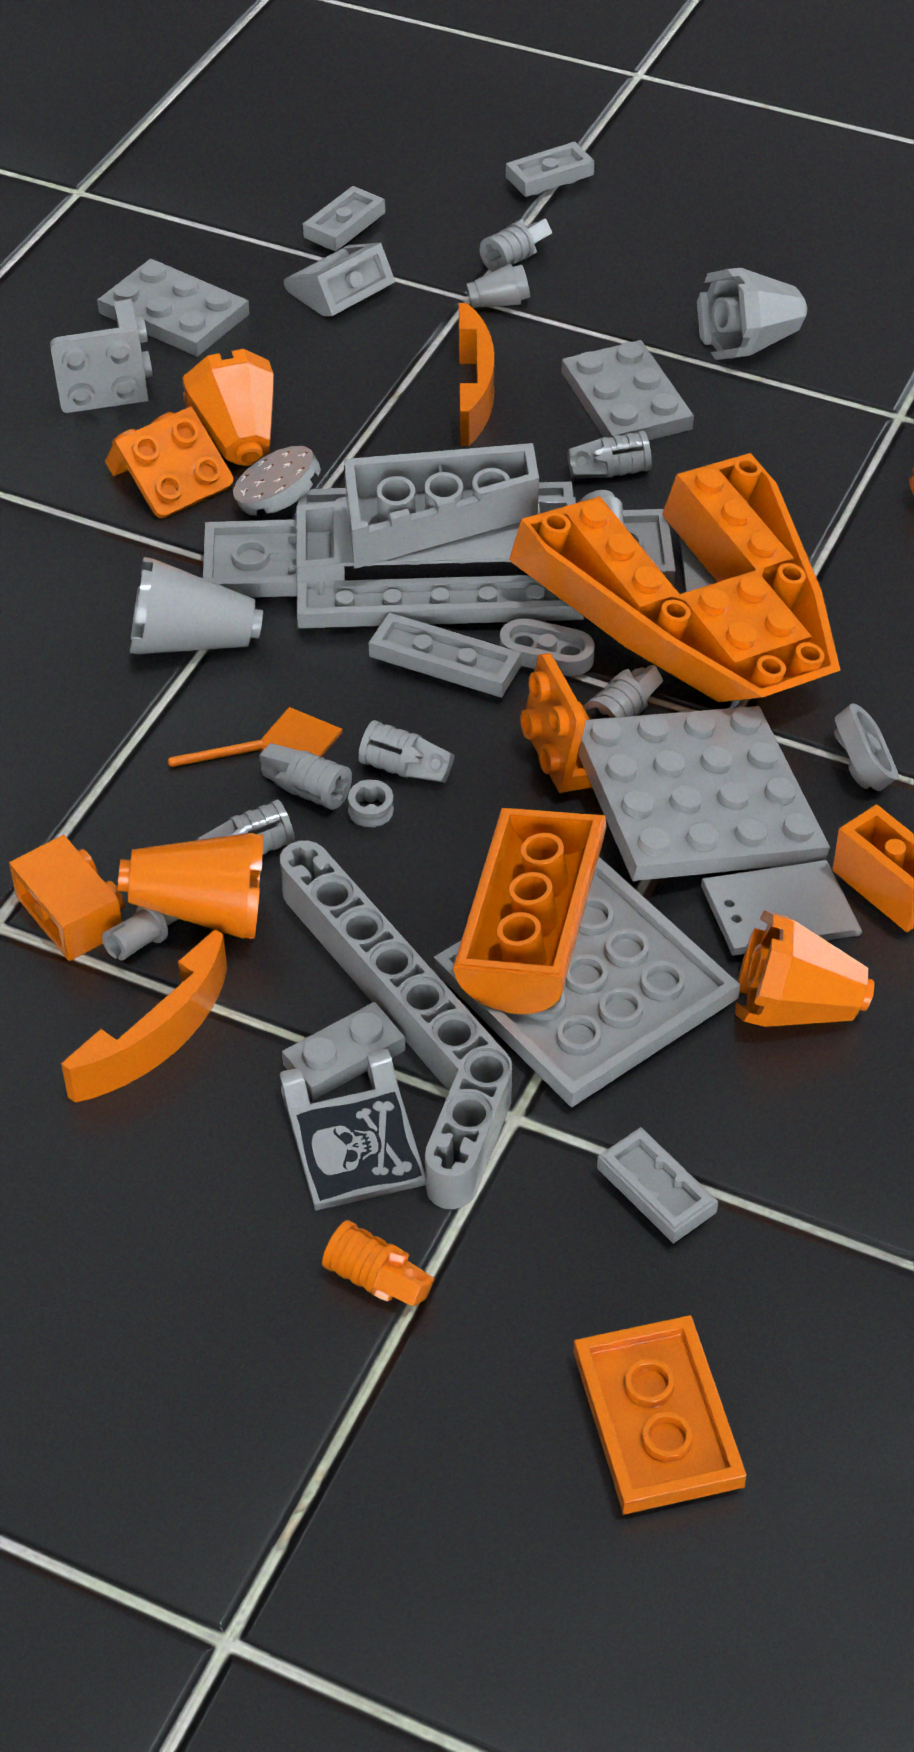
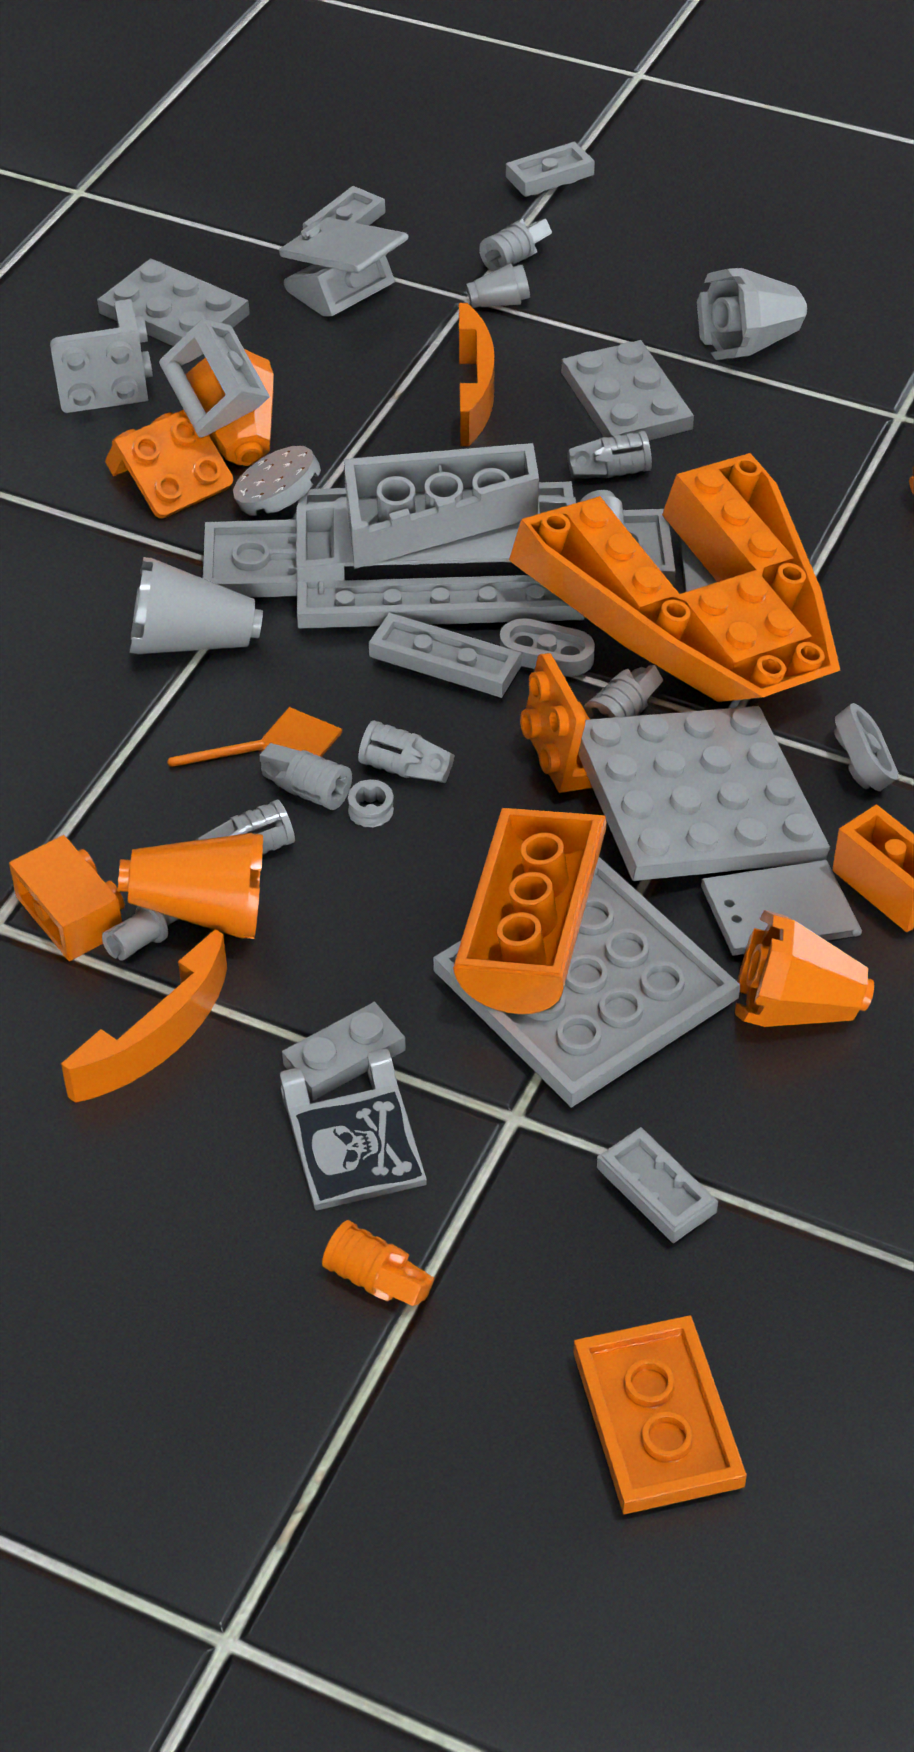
(231, 367): none -> light grey tile
(342, 244): none -> light grey container
(421, 1008): light grey beam -> none

